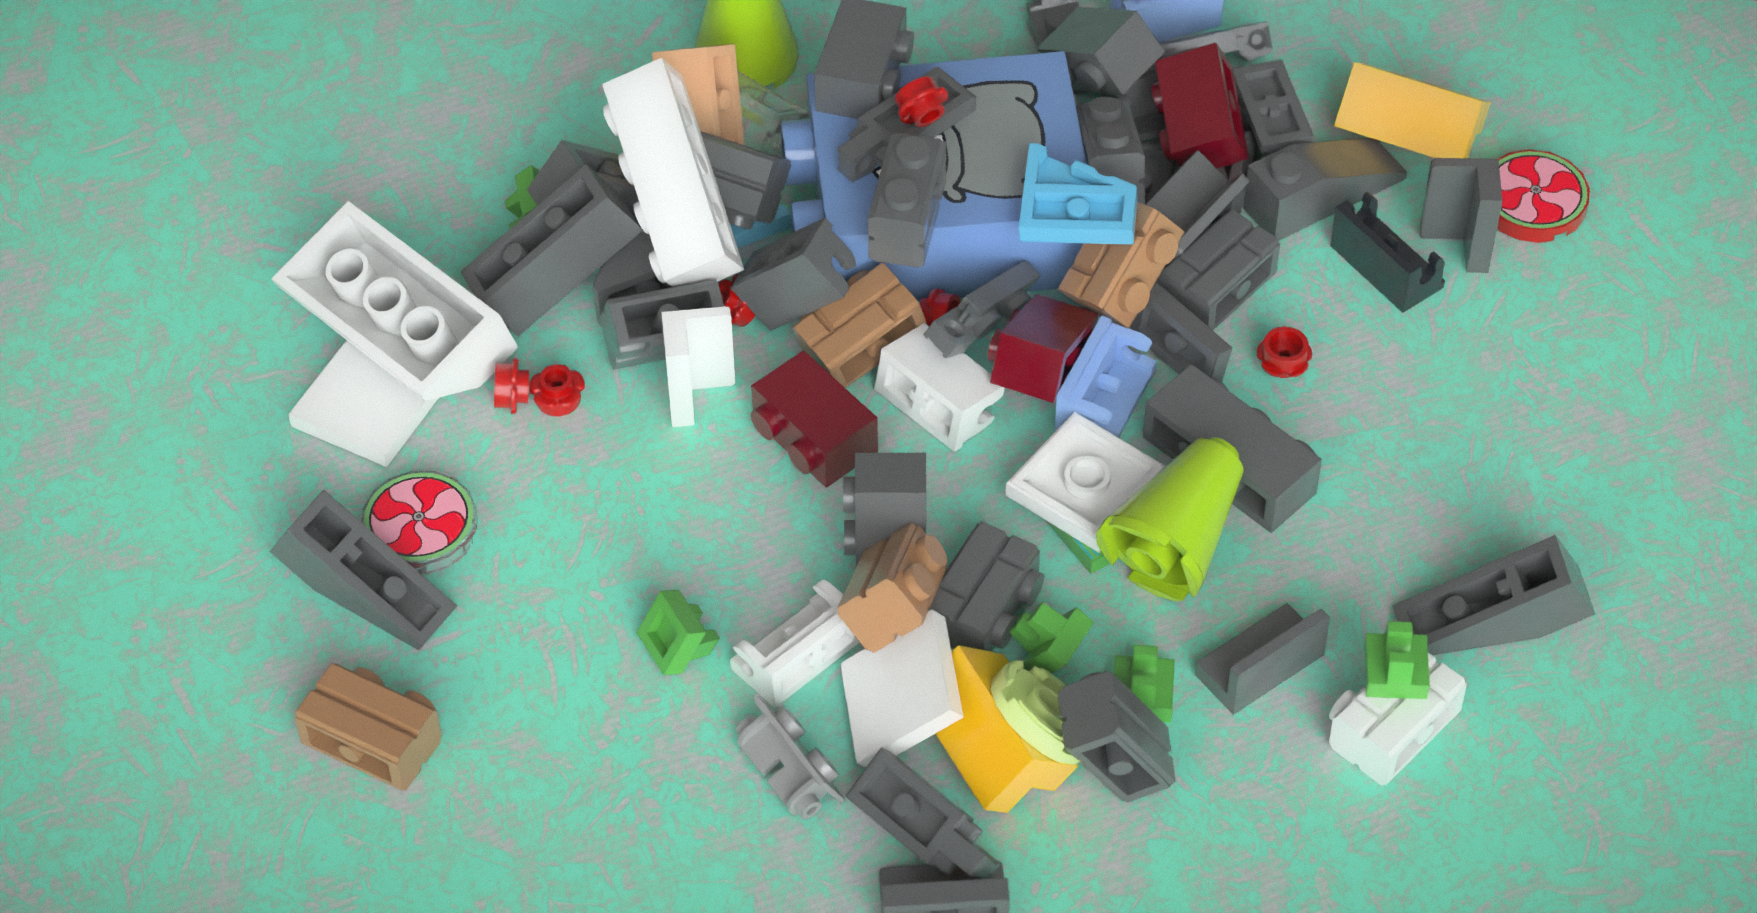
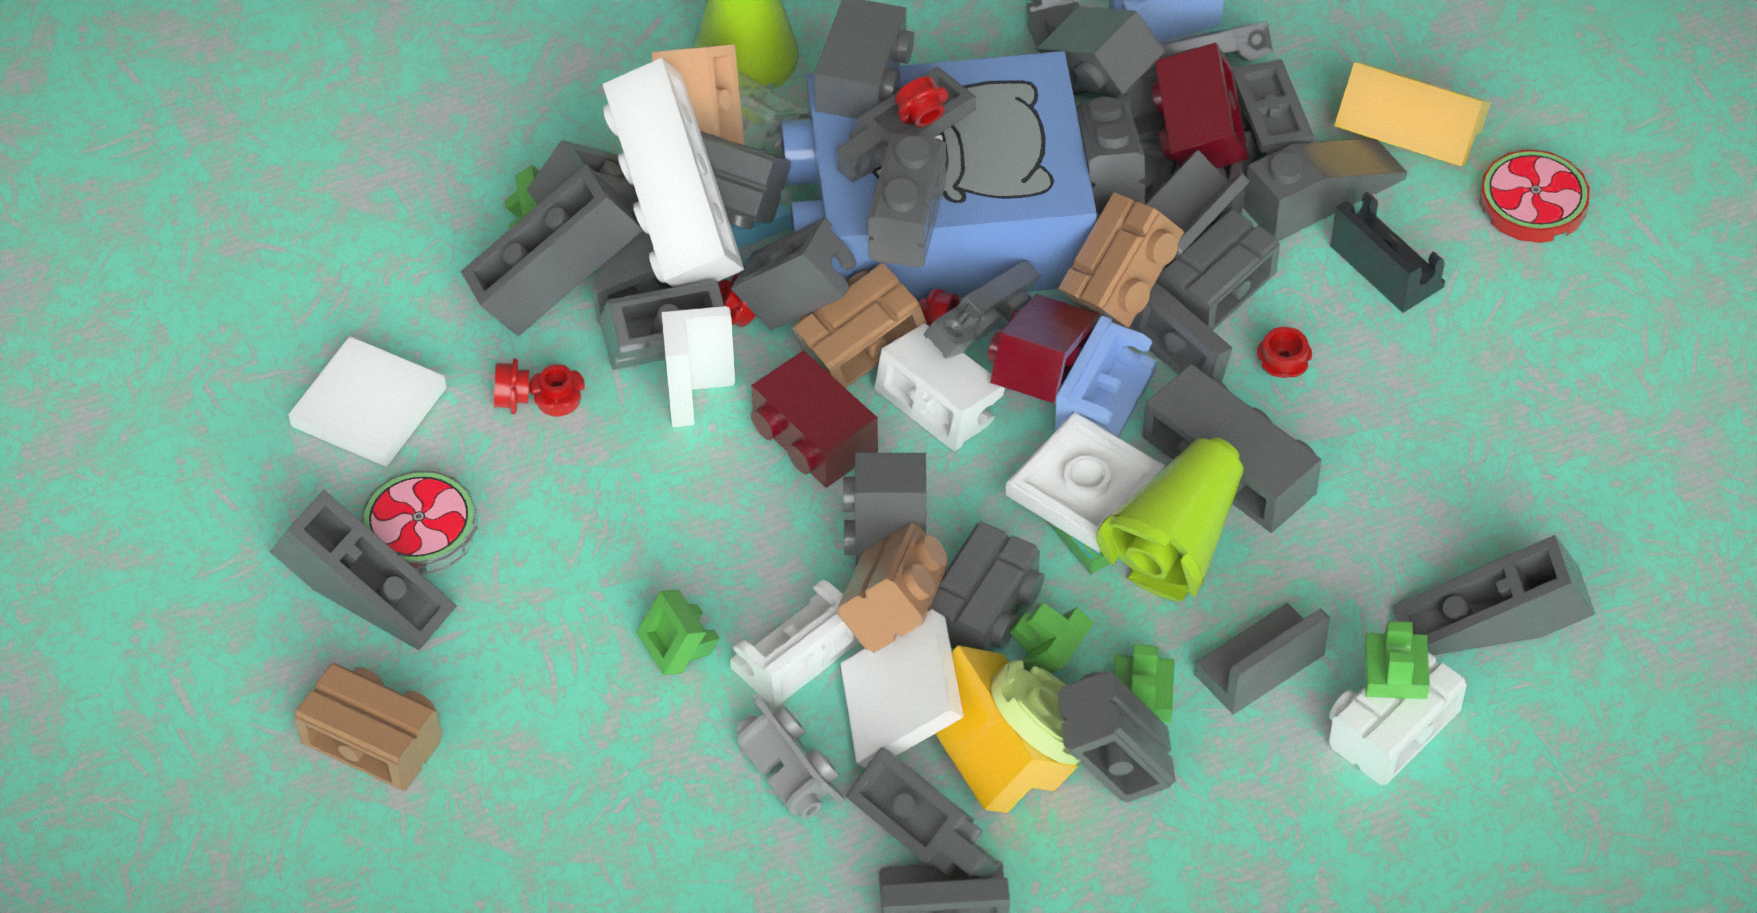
(396, 306): white slope -> none
(1074, 203): medium azure wing -> none
(1464, 204): dark grey panel -> none

